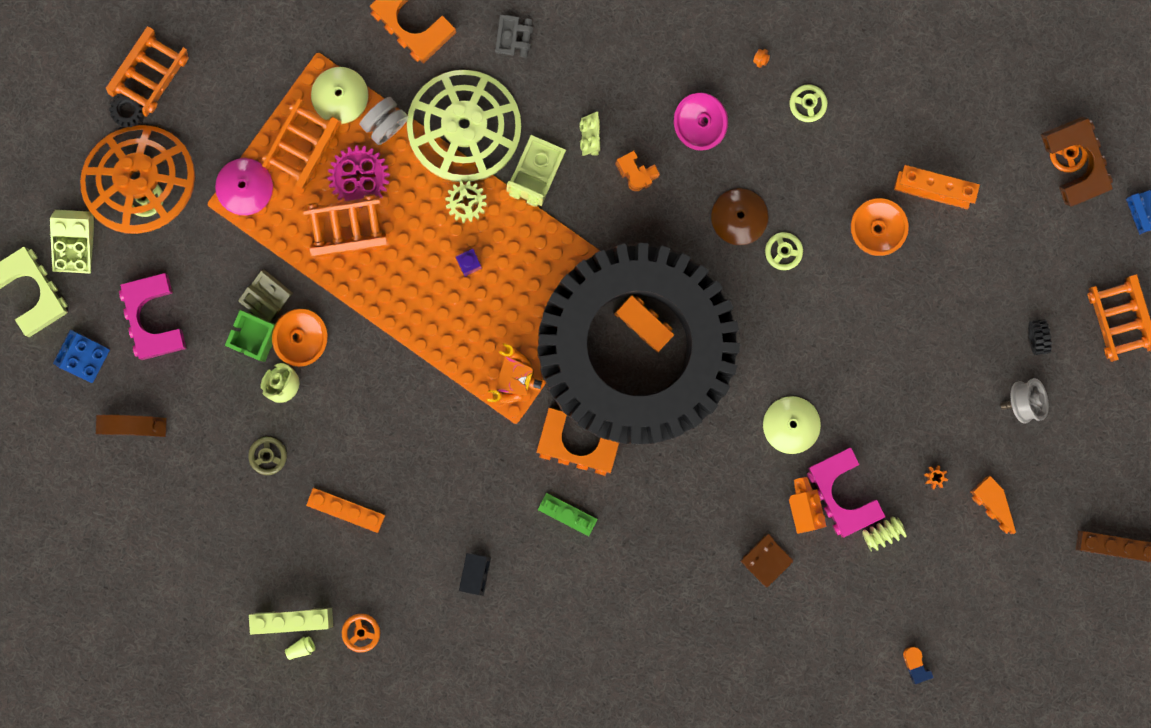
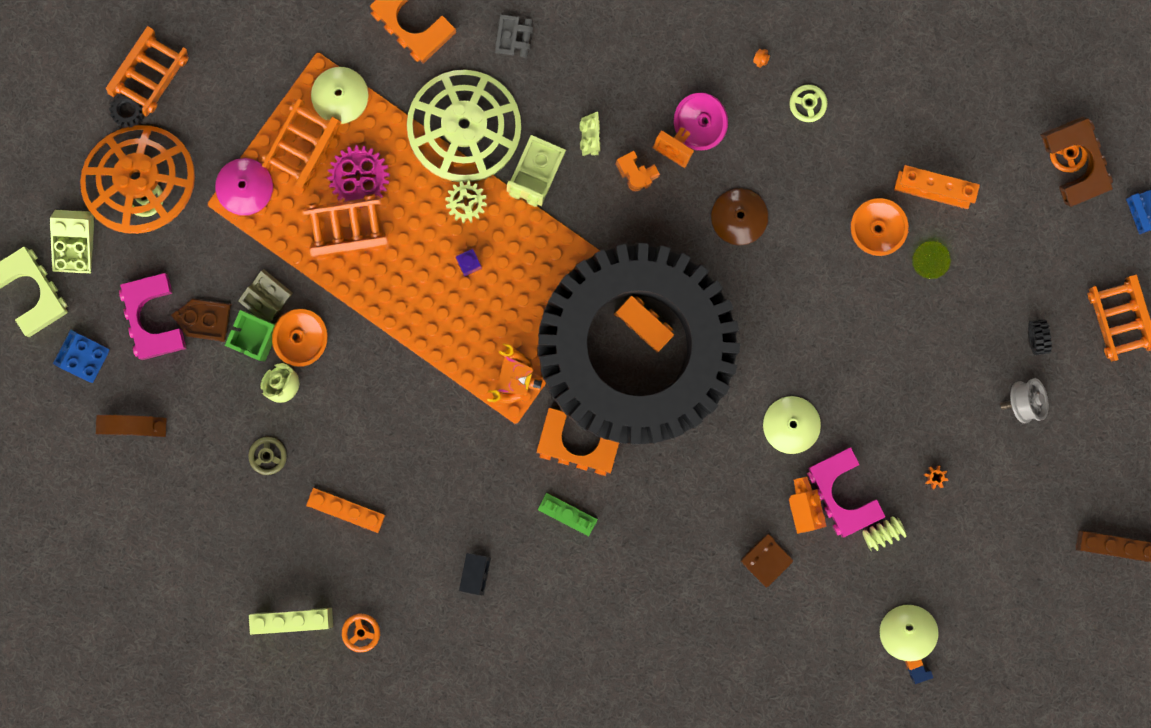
(204, 319): none -> reddish brown tile
(301, 648): yellowish green cone -> none
(384, 120): light grey wheel -> none
(674, 147): none -> orange tile
(779, 237): yellowish green piece -> none
(909, 644): none -> yellowish green dish
(931, 260): none -> clear neon green tile
(994, 500): orange slope -> none

